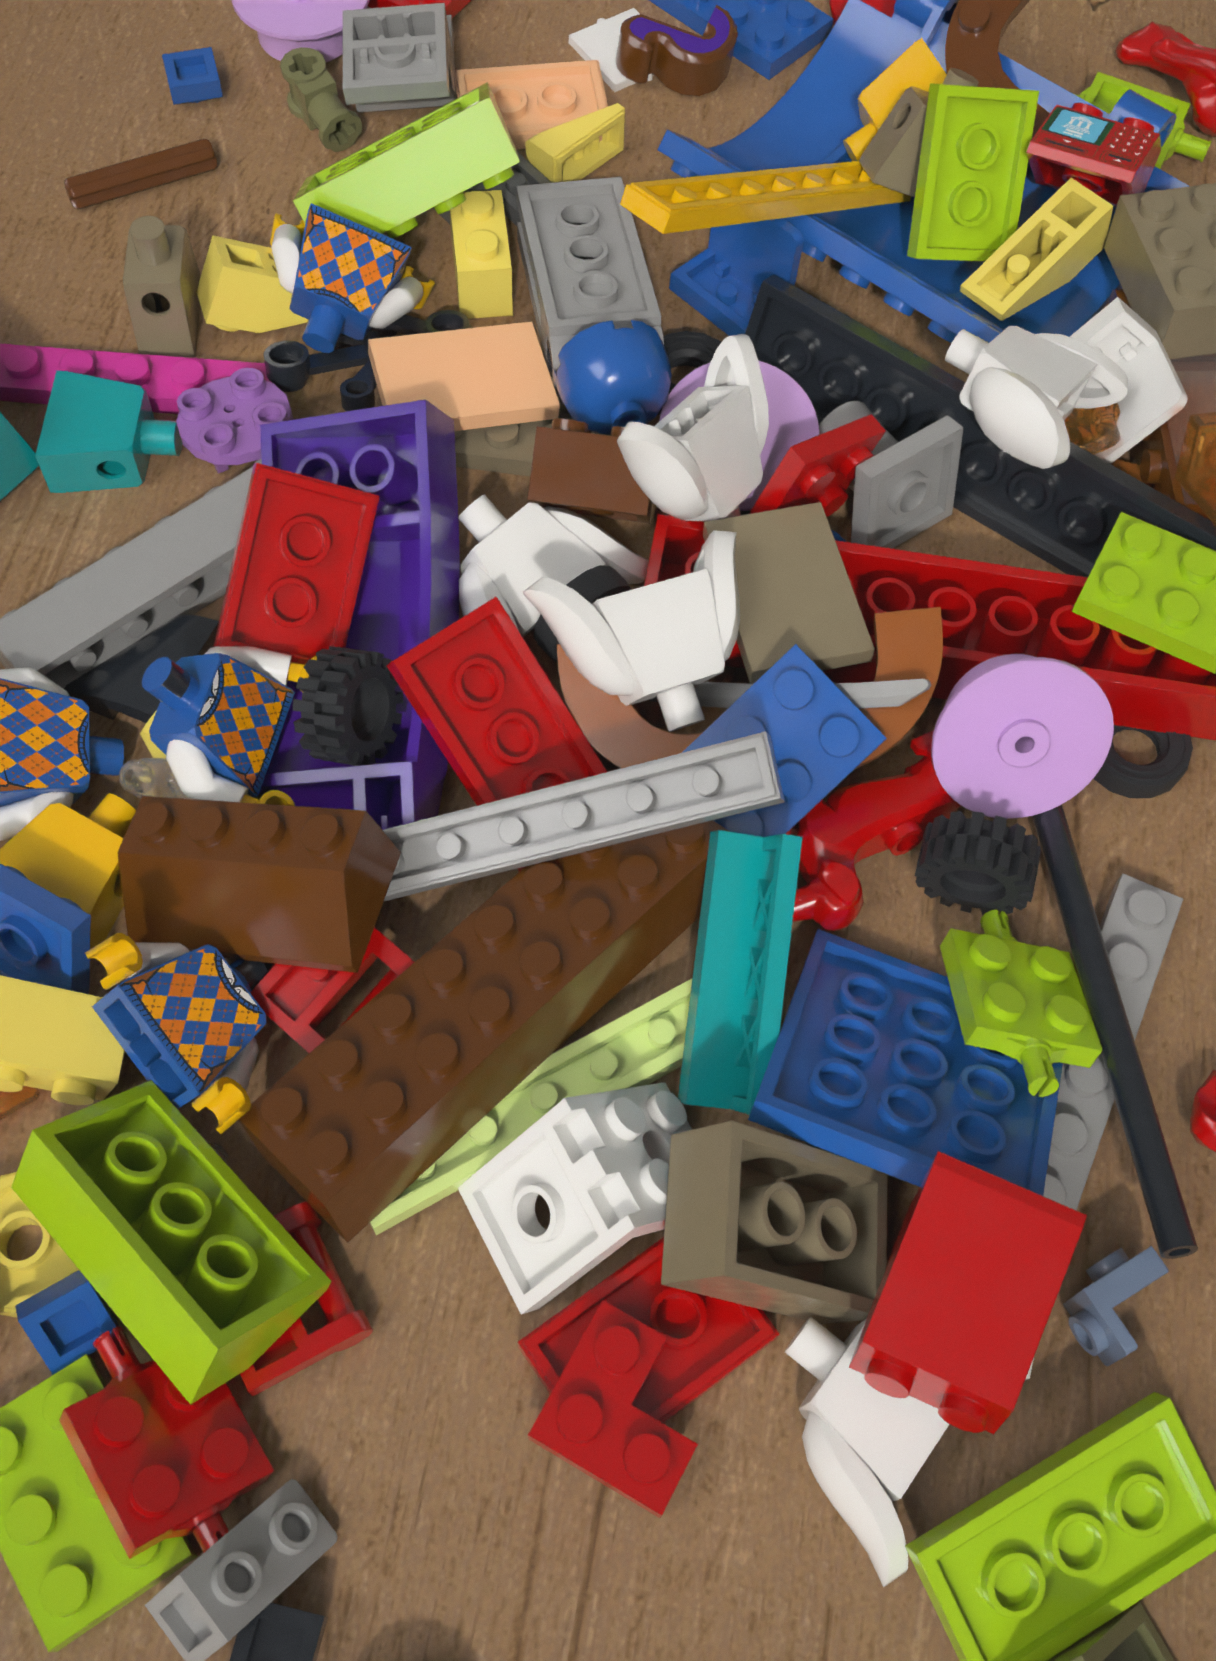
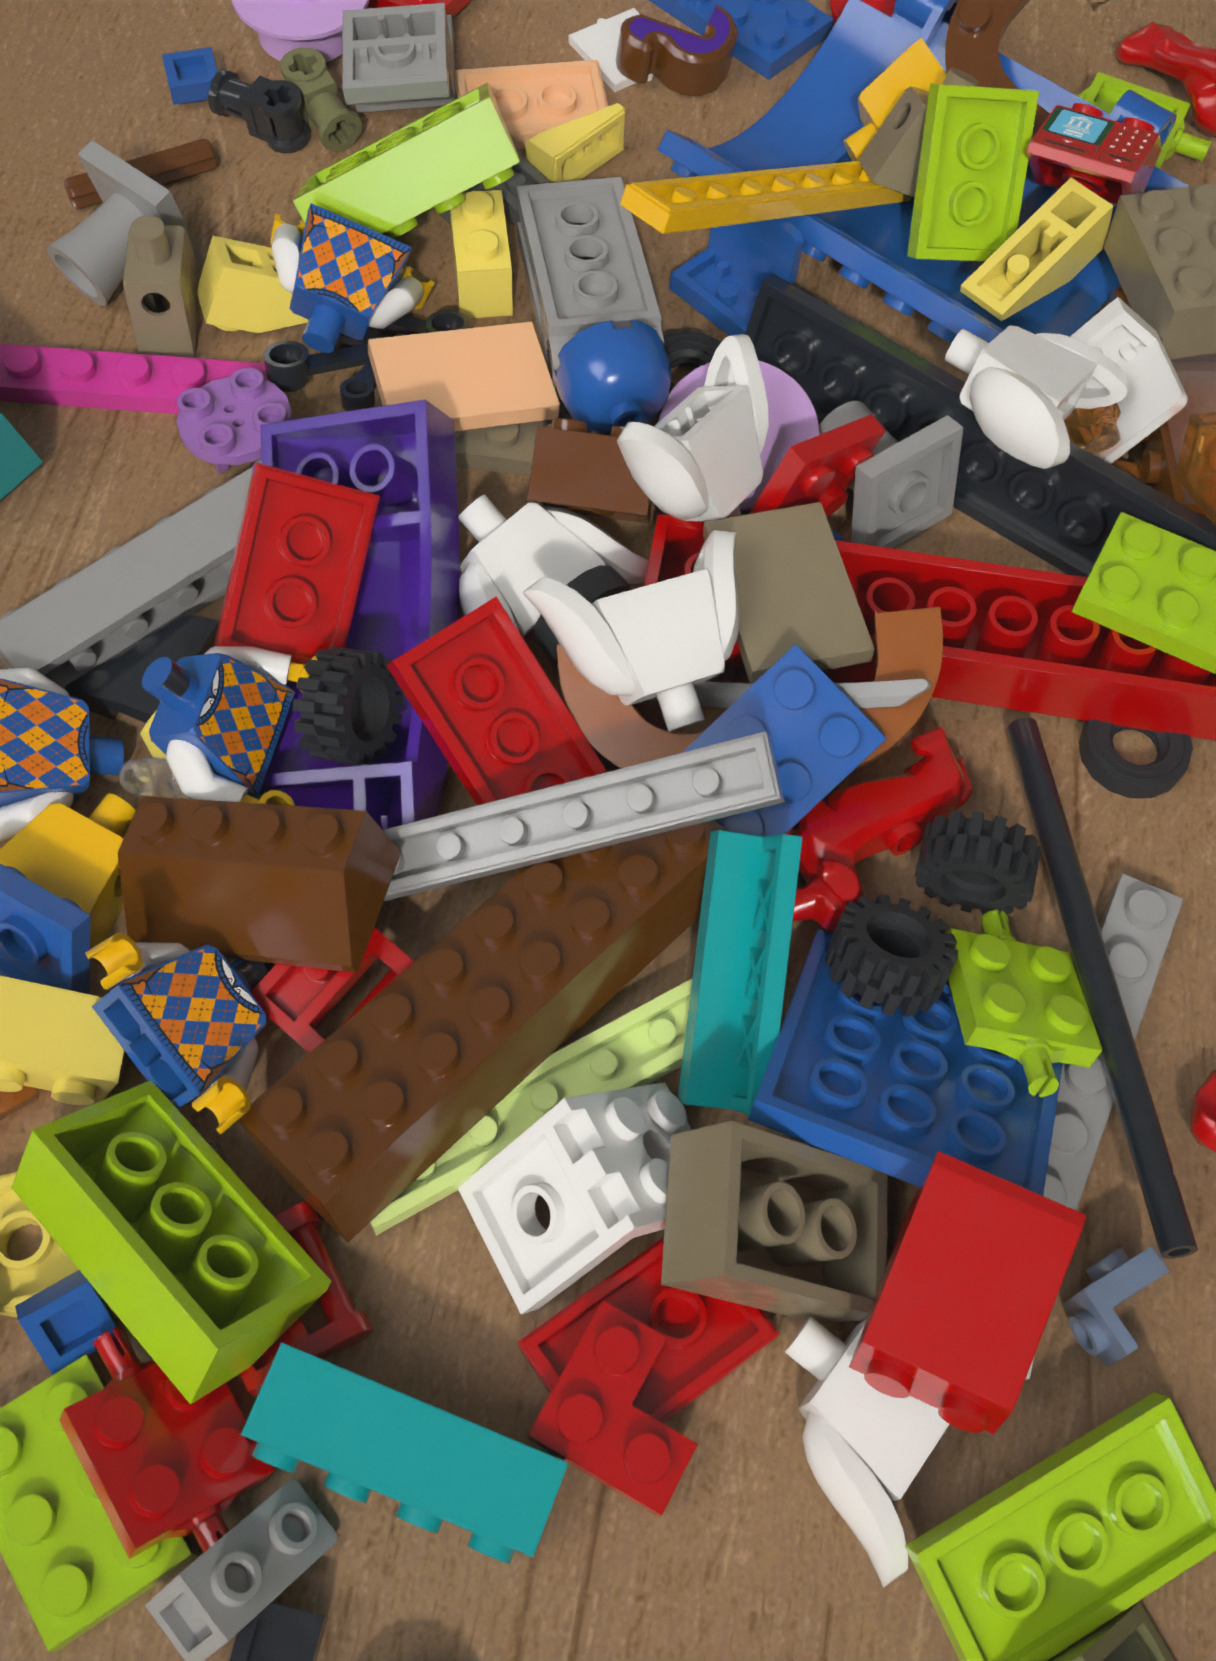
(96, 248): none -> light grey plant
(100, 435): teal torso -> none
(265, 105): none -> black connector
(406, 1451): none -> teal brick
(891, 955): none -> black tyre
(1021, 735): lavender piece -> none

